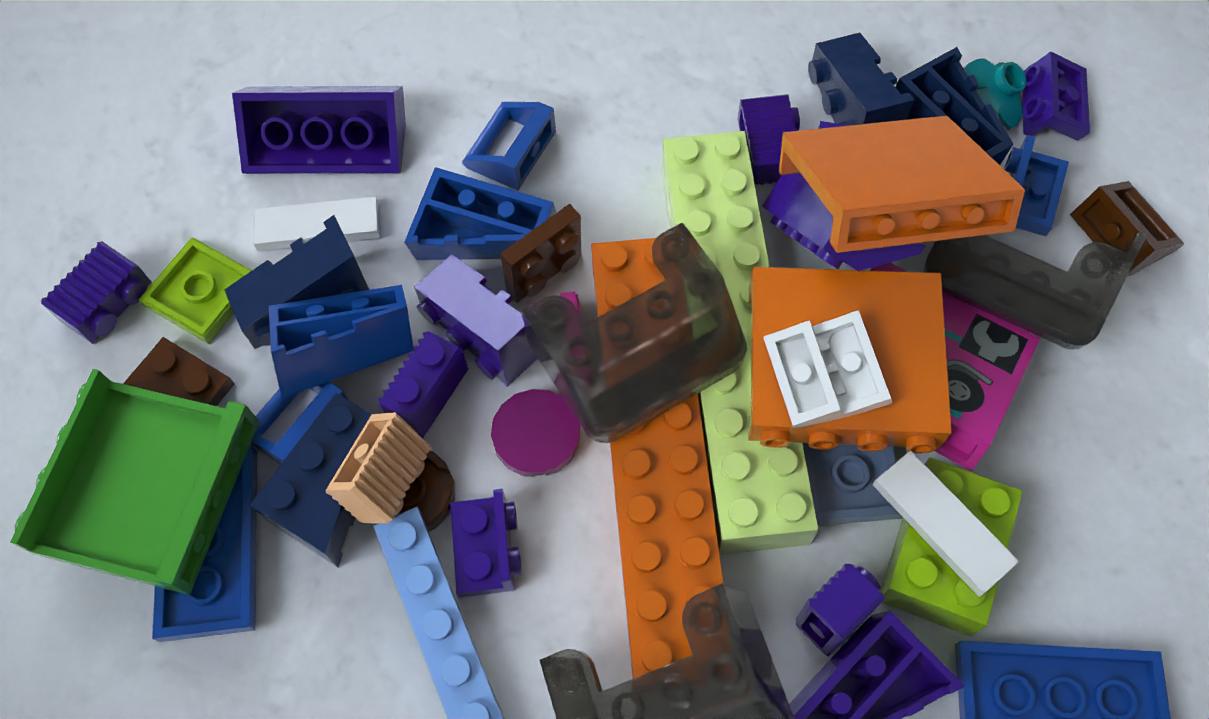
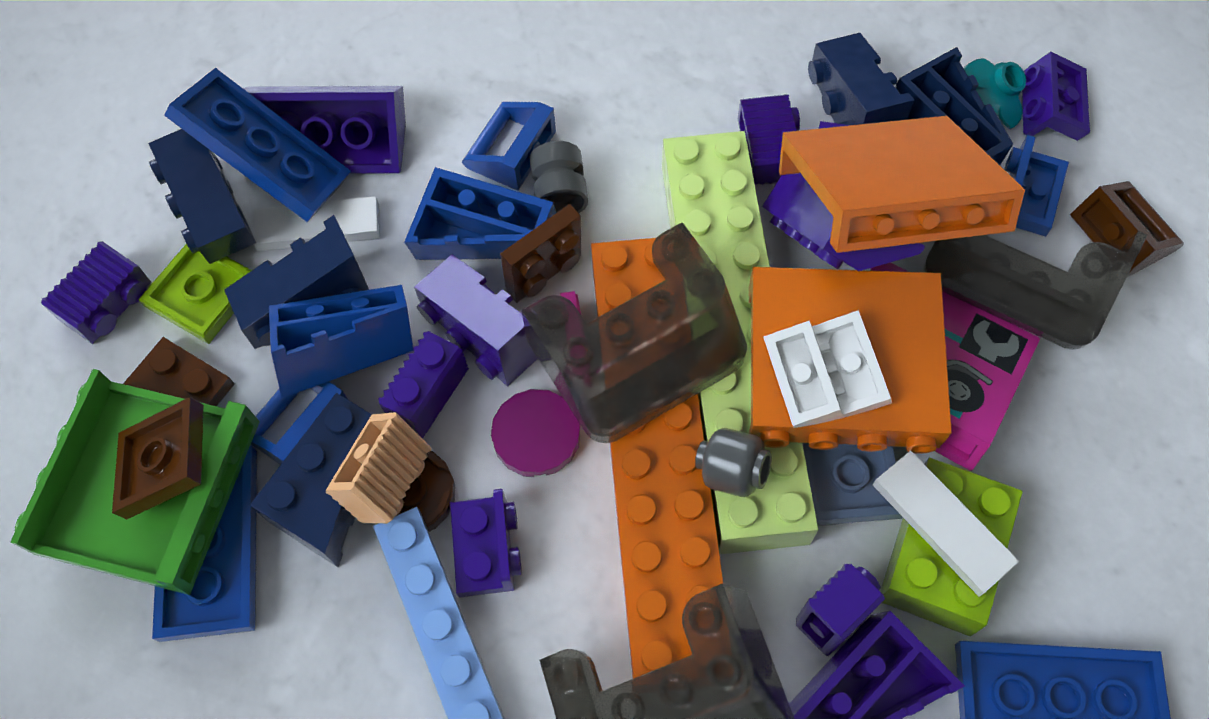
(158, 458): none -> reddish brown plate
(200, 196): none -> dark blue wedge
(258, 143): none -> blue plate
(559, 175): none -> dark grey wheel
(734, 462): none -> dark grey head

